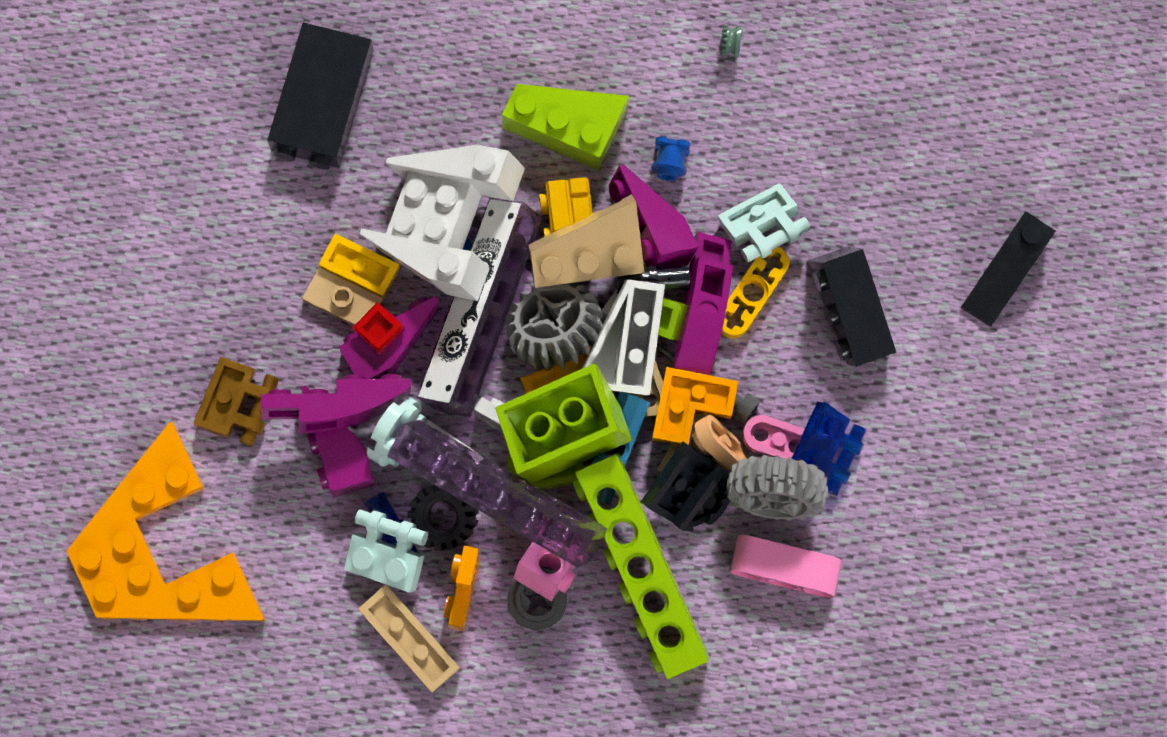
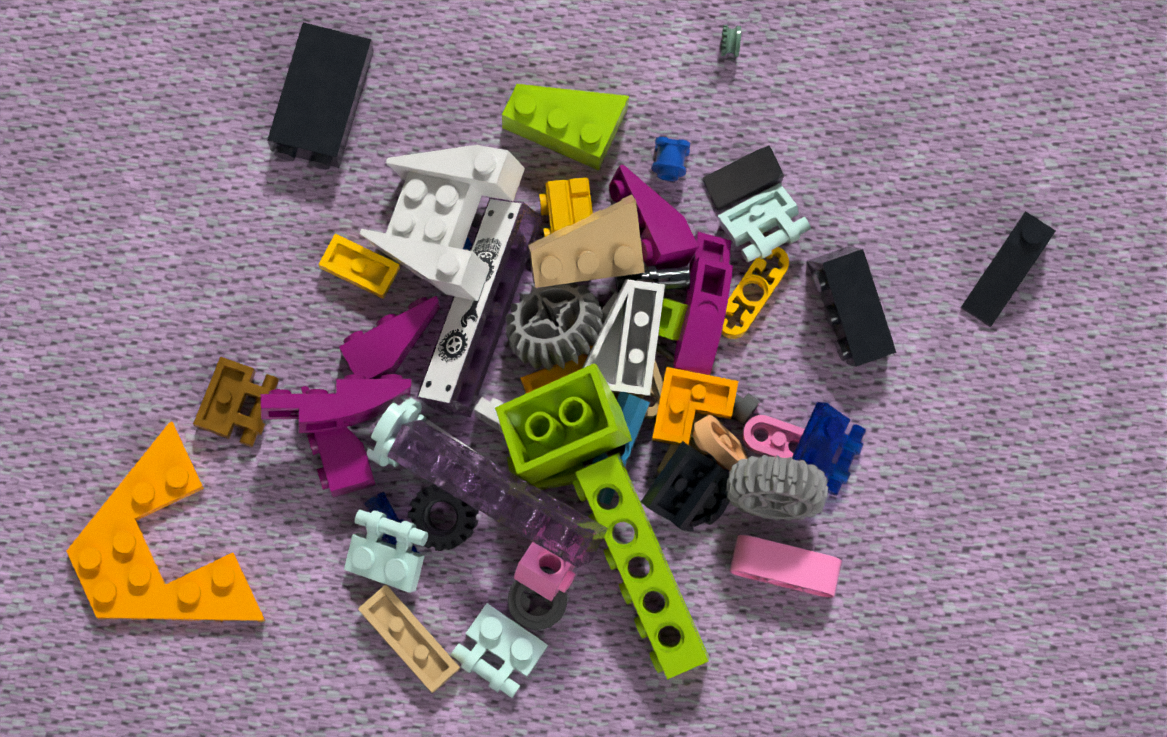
(339, 297): tan plate -> none
(378, 328): red tile -> none
(464, 575): light orange plate -> none
(505, 640): none -> light aqua plate
(744, 178): none -> black slope

